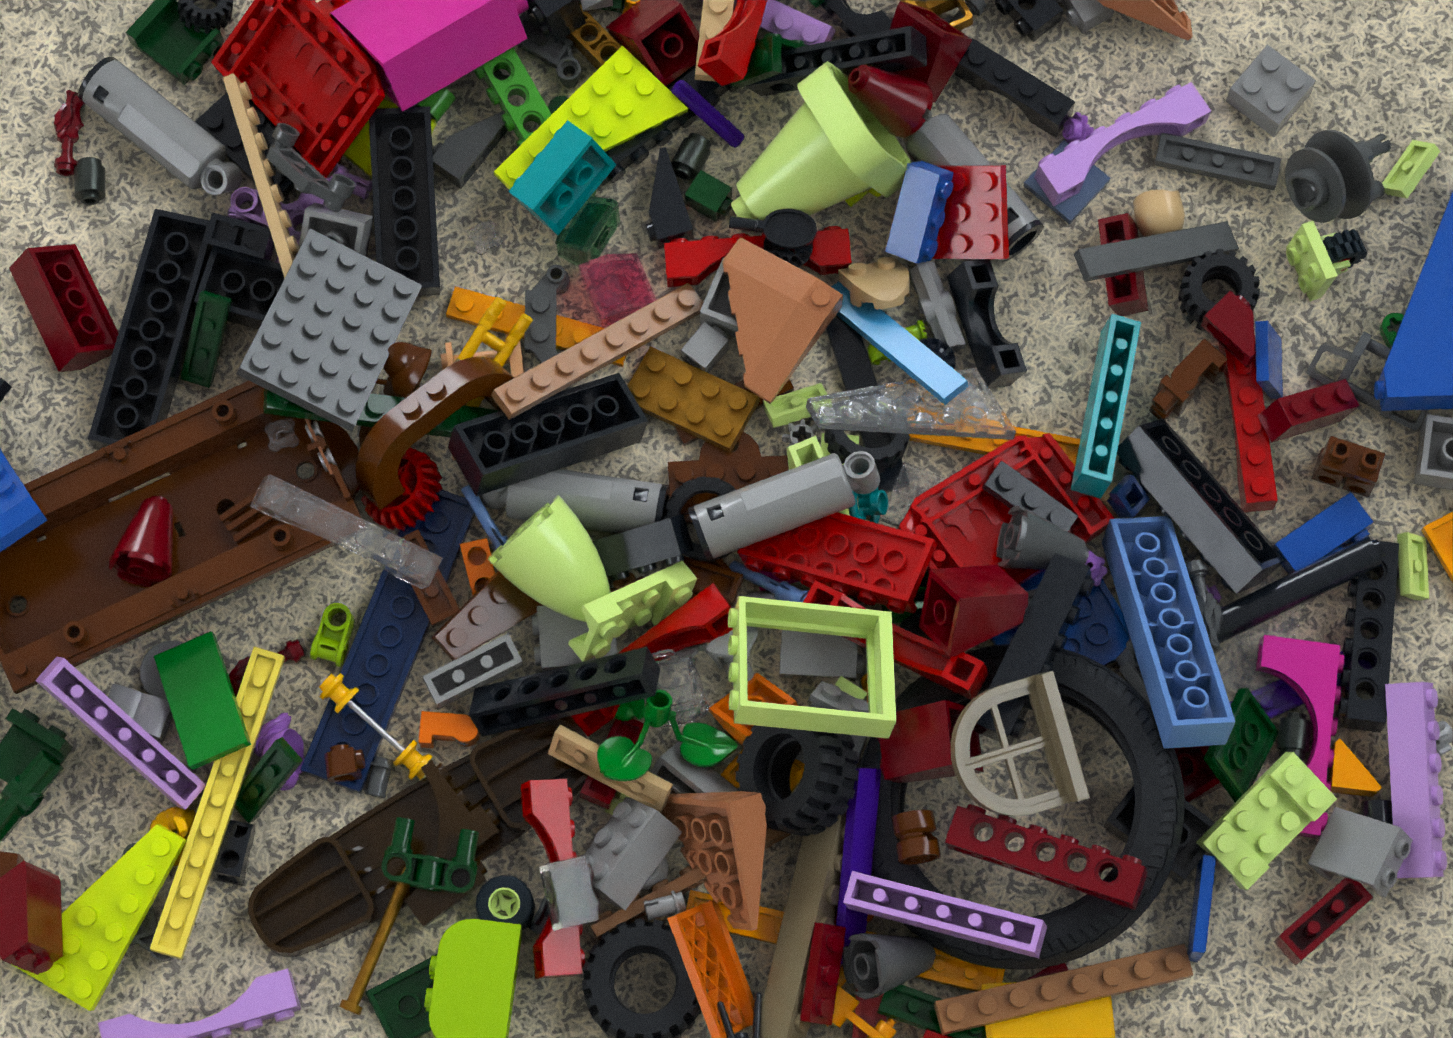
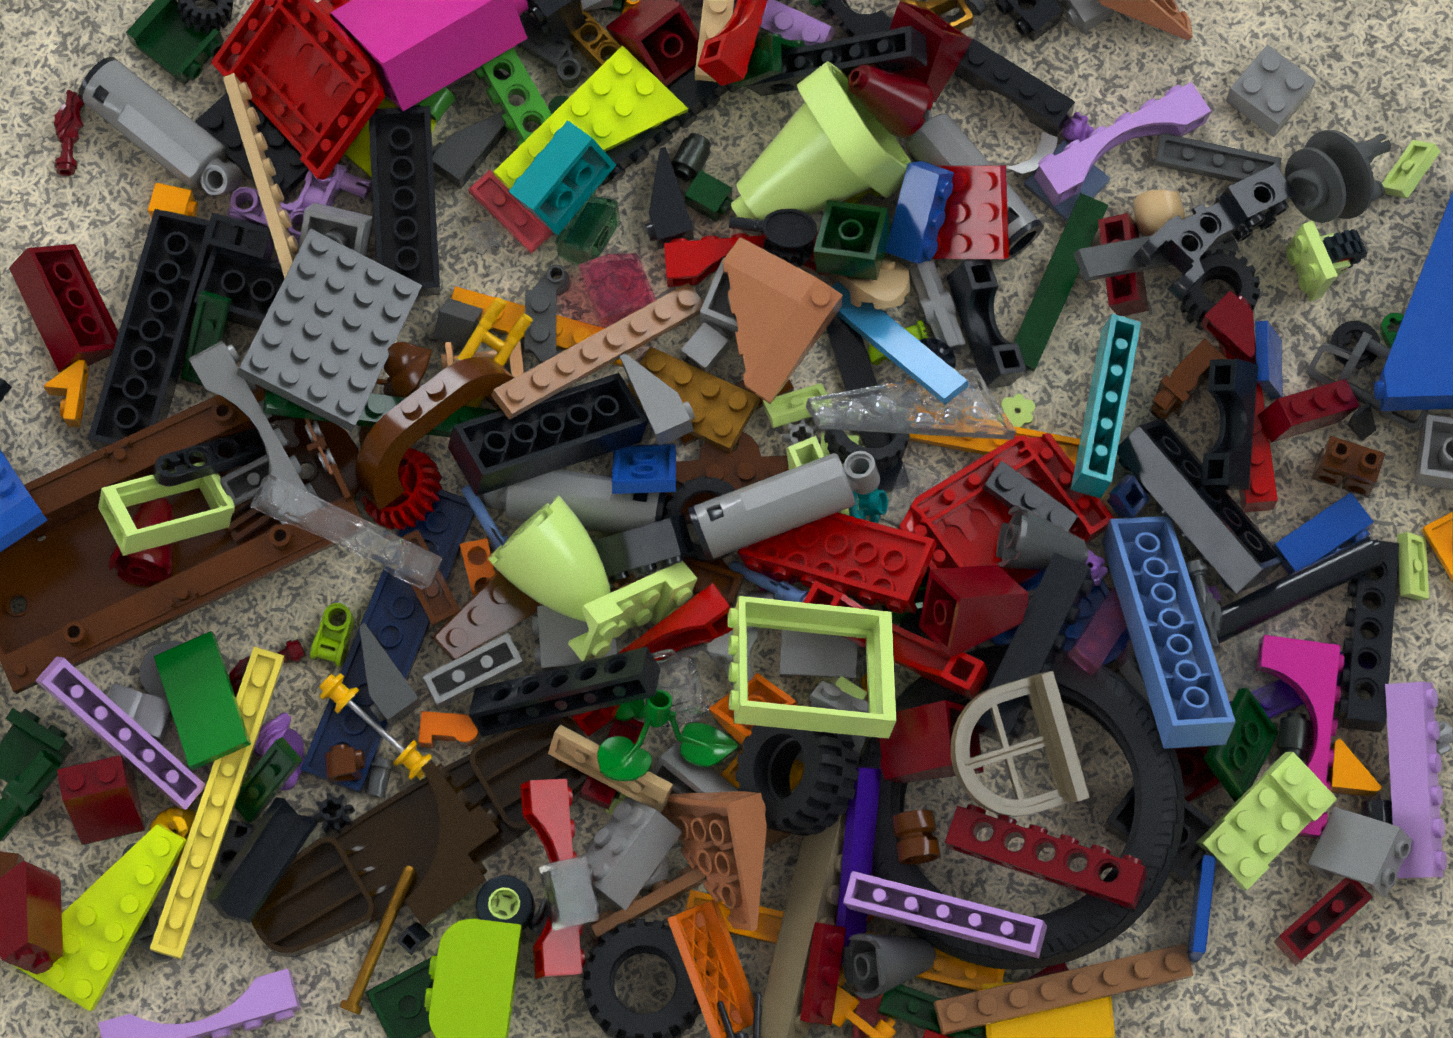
(73, 385): none -> light orange slope
(89, 180): pearl dark grey brick -> none
(101, 799): none -> dark red slope
(131, 540): none -> yellowish green window
(173, 200): none -> light orange brick
(209, 453): none -> black beam
(217, 372): none -> light grey arch
(245, 481): none -> flat silver slope
(261, 862): none -> black panel
(304, 175): dark grey plate -> none
(342, 818): none -> black gear
(386, 685): none -> dark grey slope
(419, 934): none -> black piece
(430, 871): dark green piece -> none
(457, 322): none -> dark grey brick
(509, 212): none -> coral tile
(644, 469): none -> blue tile
(660, 403): none -> light grey slope
(664, 906): light grey pin -> none
(707, 113): dark purple axle -> none
(852, 240): none -> dark green brick
(1025, 407): none -> yellowish green plant
(1045, 147): none -> white sticker
(1058, 279): none -> dark green tile
(1099, 634): none -> clear pink tile
(1234, 215): none -> black brick
(1234, 390): none -> black arch
(1343, 335): none -> black gear
(1362, 422): none -> black piece

